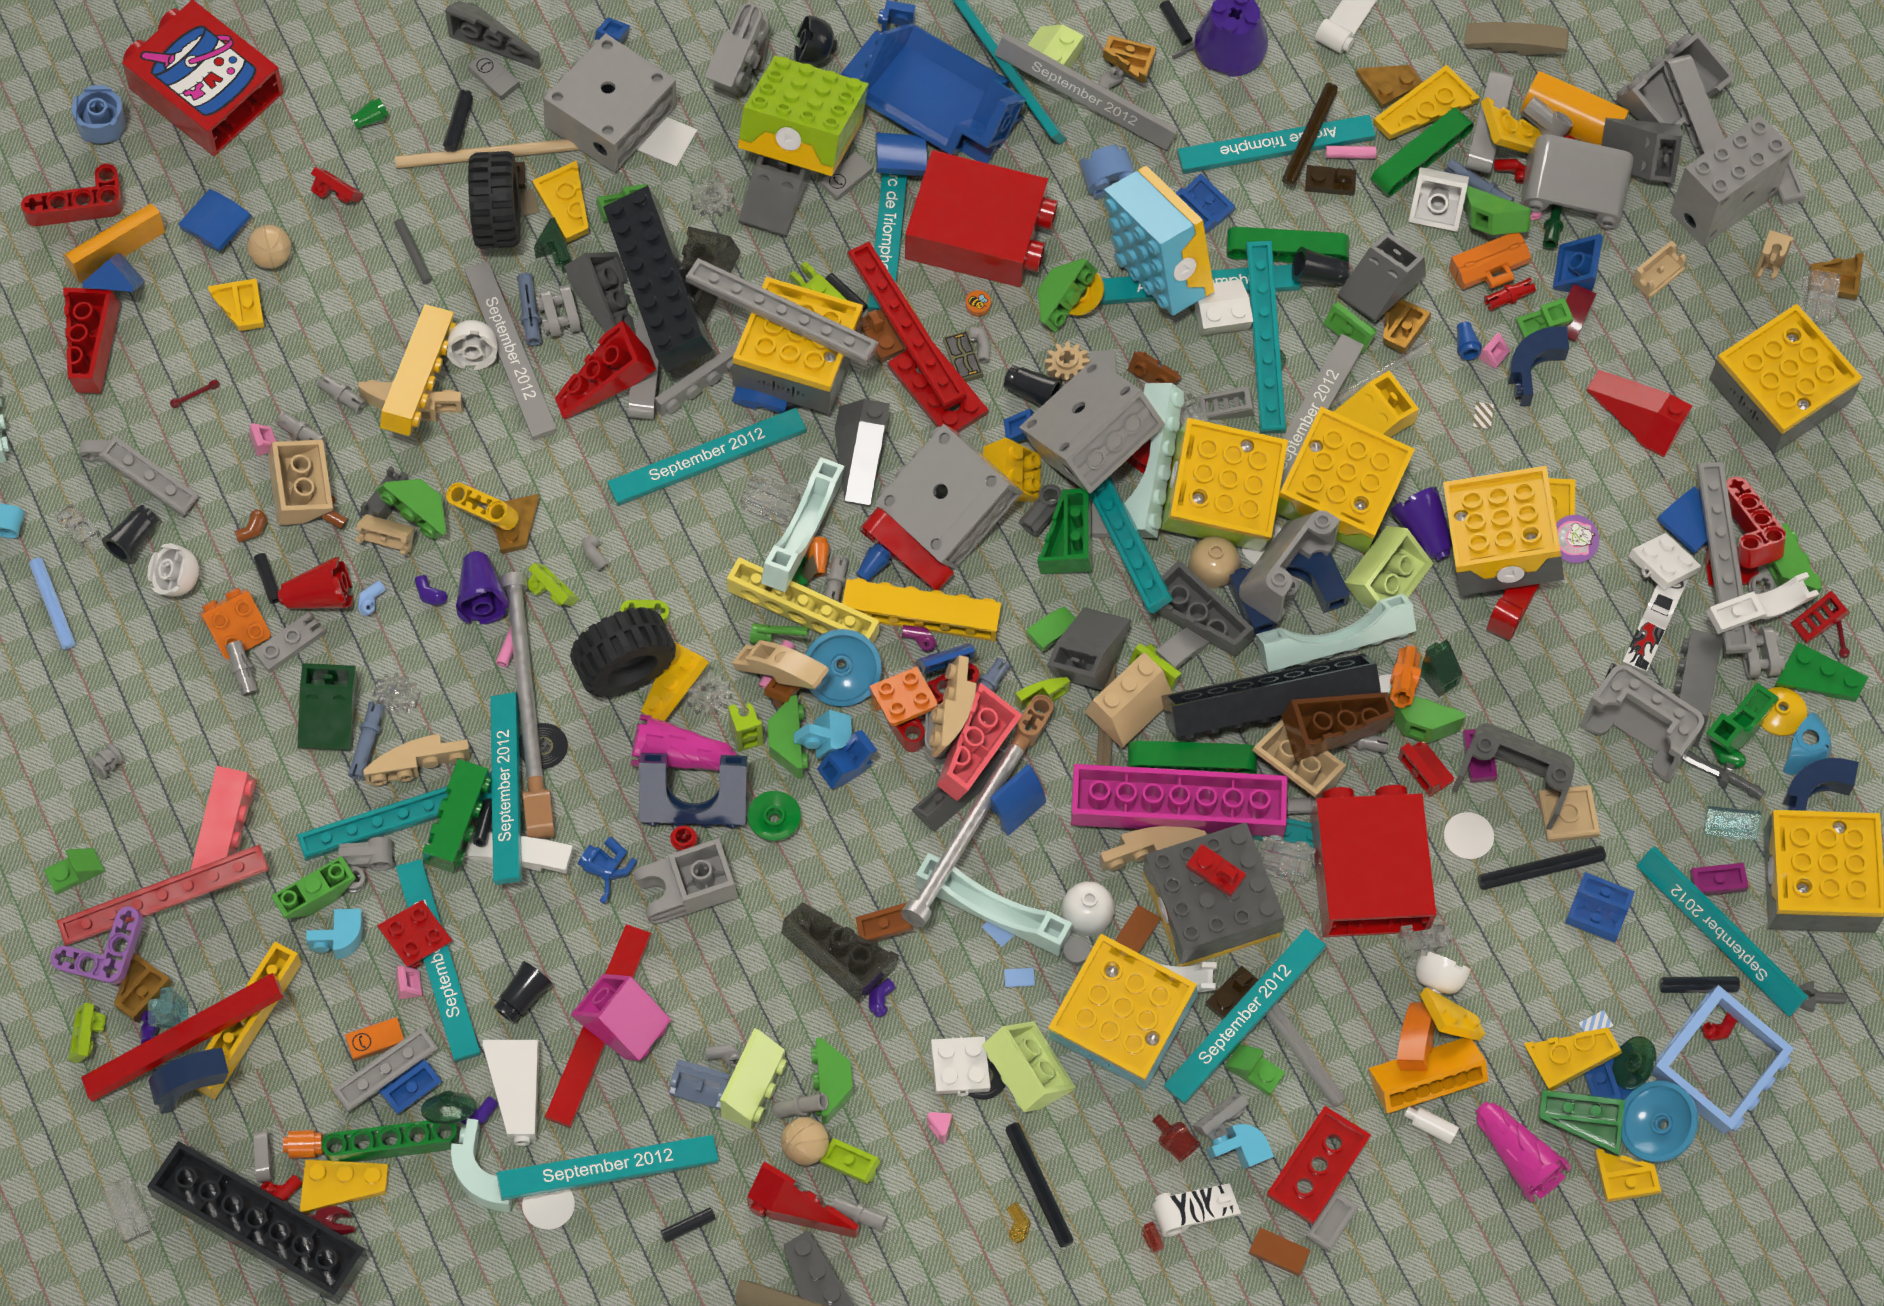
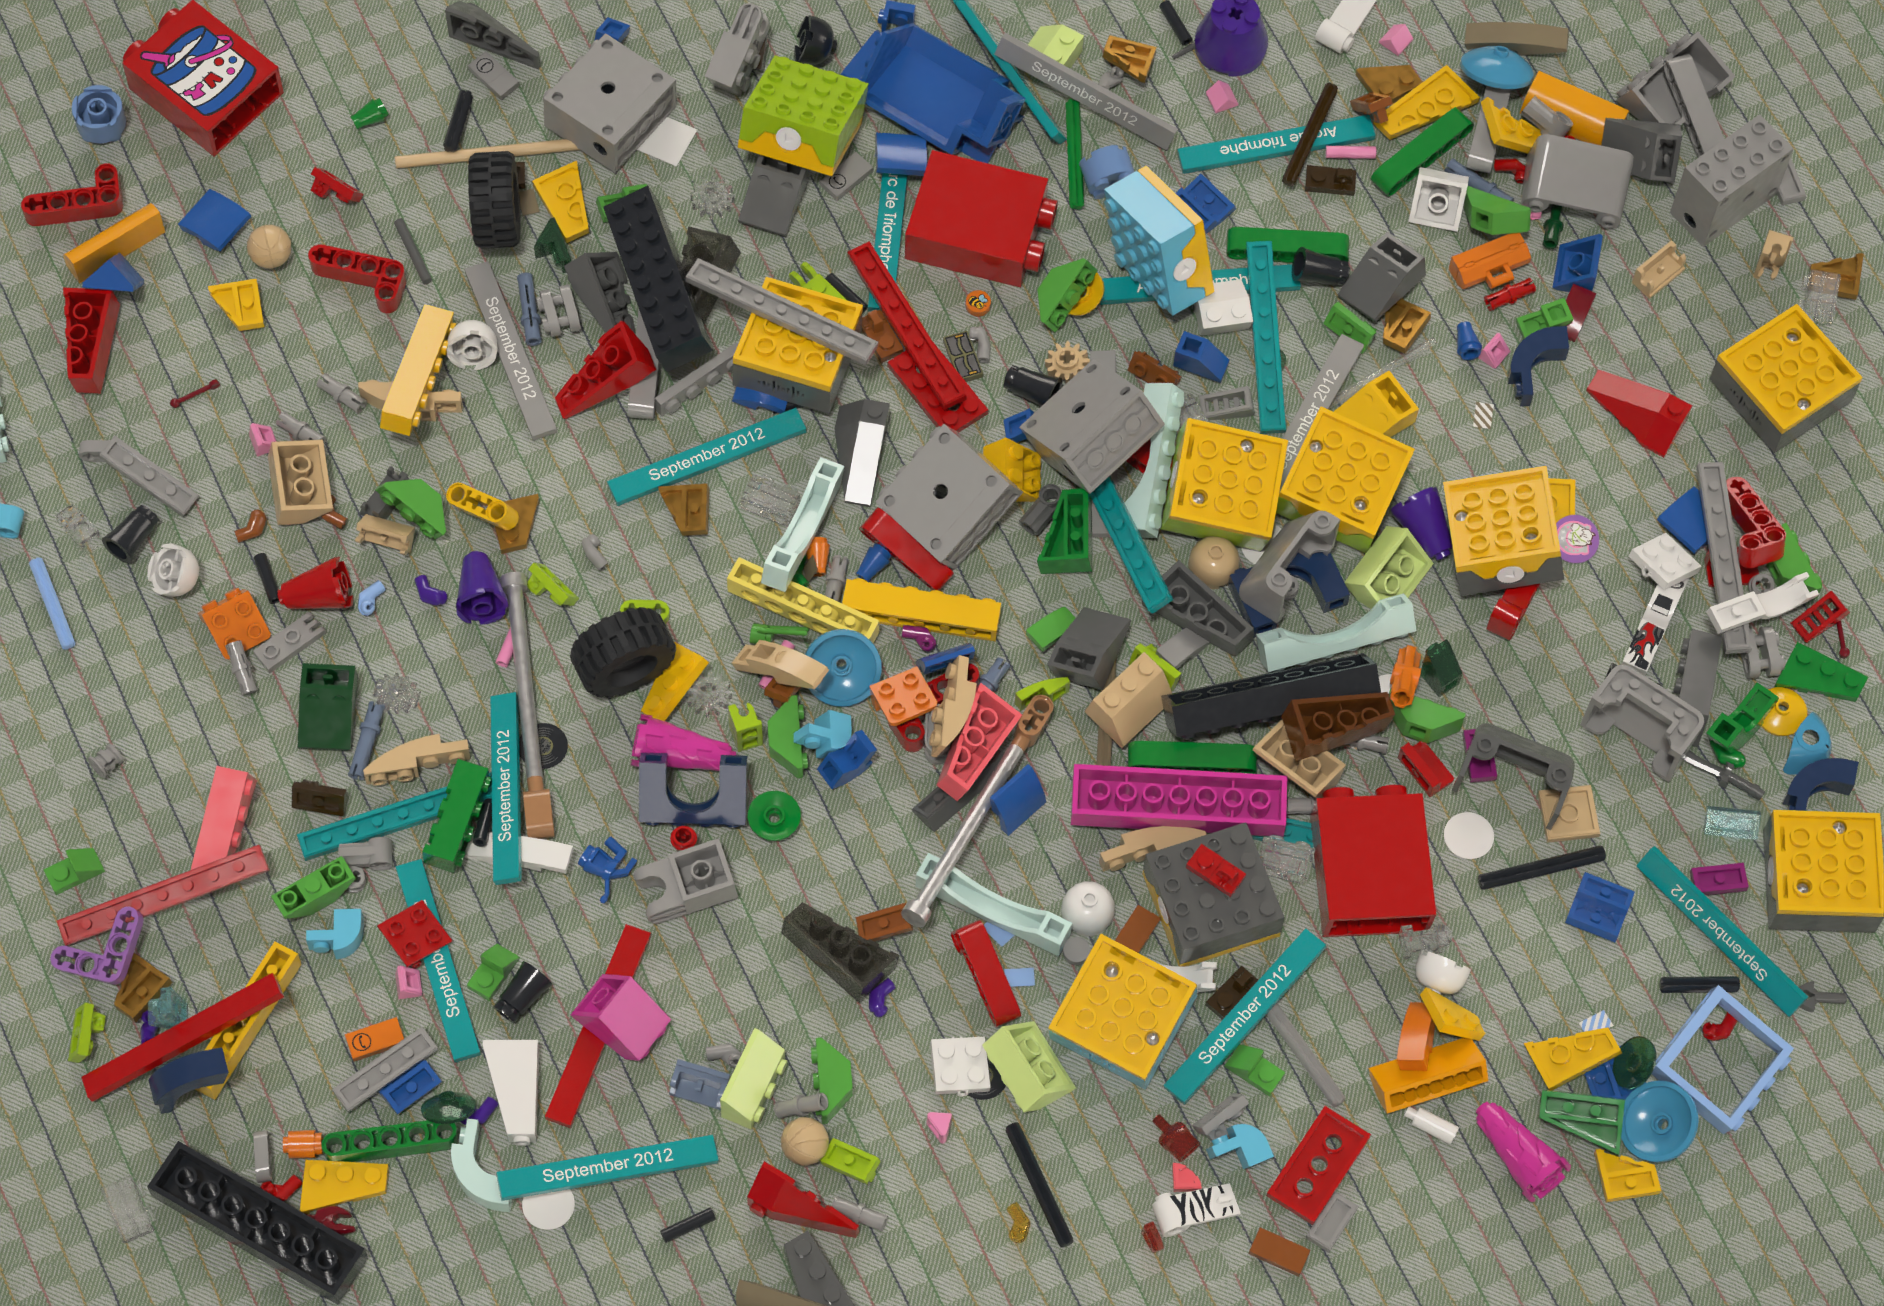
(316, 798): none -> dark brown hinge
(327, 263): none -> red beam
(494, 969): none -> bright green slope
(688, 507): none -> pearl gold wing
(987, 972): none -> red beam
(1074, 153): none -> green axle
(1184, 1179): none -> coral tile
(1200, 357): none -> blue slope
(1221, 97): none -> bright pink slope
(1374, 104): none -> dark orange hinge
(1397, 39): none -> bright pink slope
(1497, 67): none -> dark azure dish

